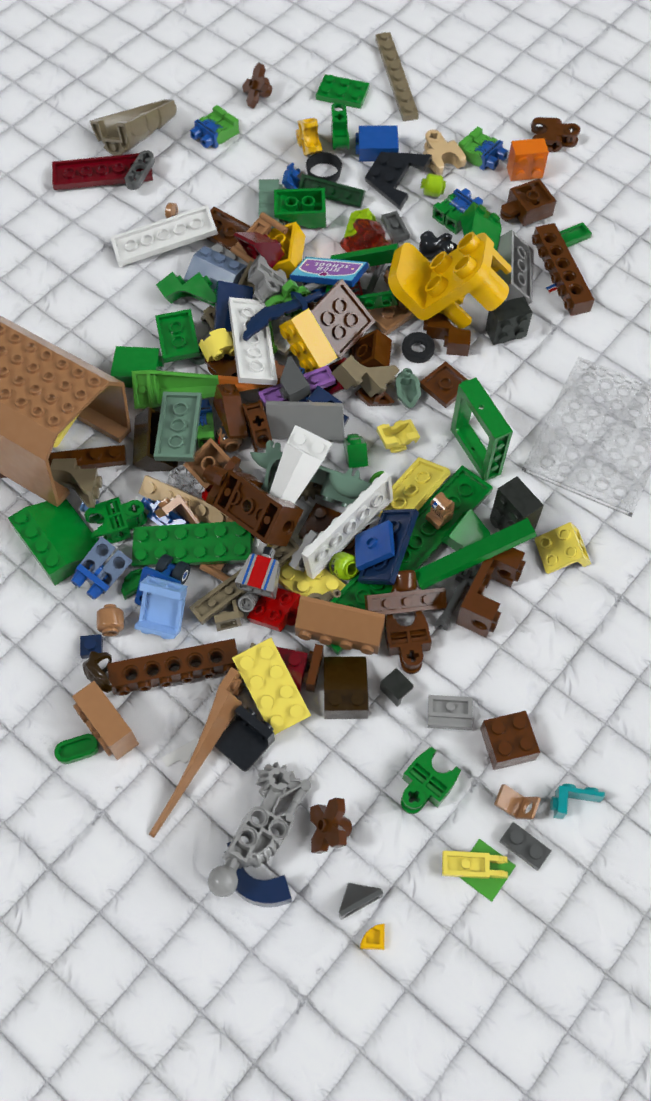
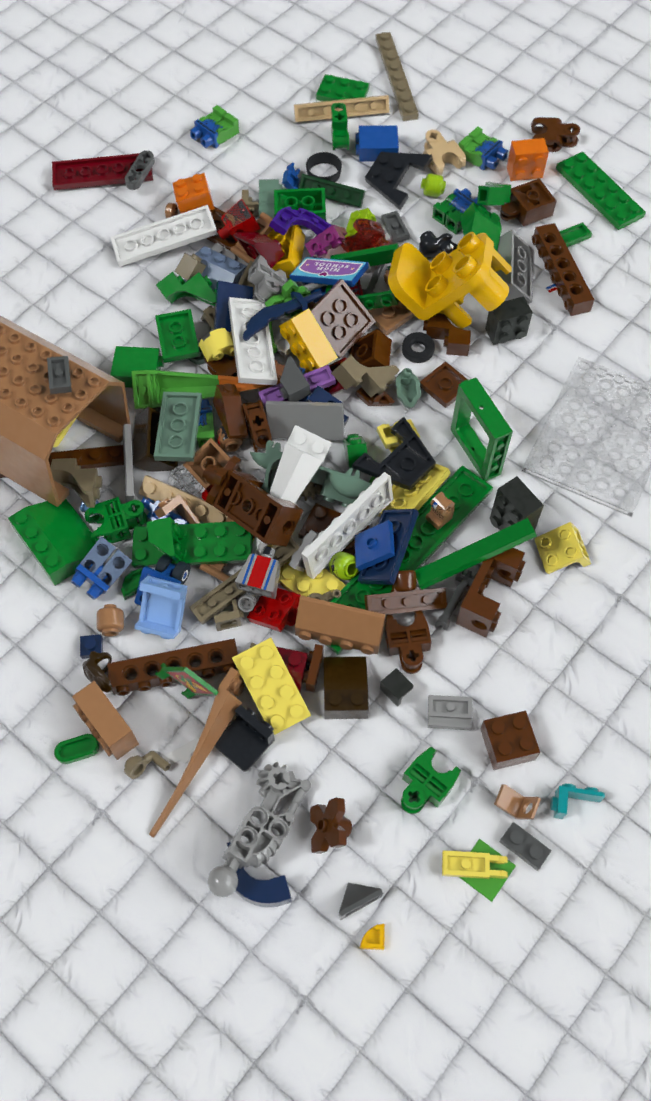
(59, 375): none -> dark grey plate
(128, 463): none -> light grey tile
(129, 127): dark tan cone -> none
(136, 765): none -> dark tan plate
(164, 536): none -> green slope
(188, 679): none -> green flag
(190, 266): none -> dark tan brick
(193, 193): none -> orange brick
(238, 220): none -> red torso
(253, 206): none -> dark tan bracket
(257, 86): reddish brown plant -> none
(288, 217): none -> dark purple plate
(308, 136): yellow piece -> none
(325, 241): none -> magenta plate
(354, 107): none -> tan plate
(405, 464): none -> black wing
(465, 531): green torso -> none
(494, 194): none -> green arch
(600, 190): none -> green plate

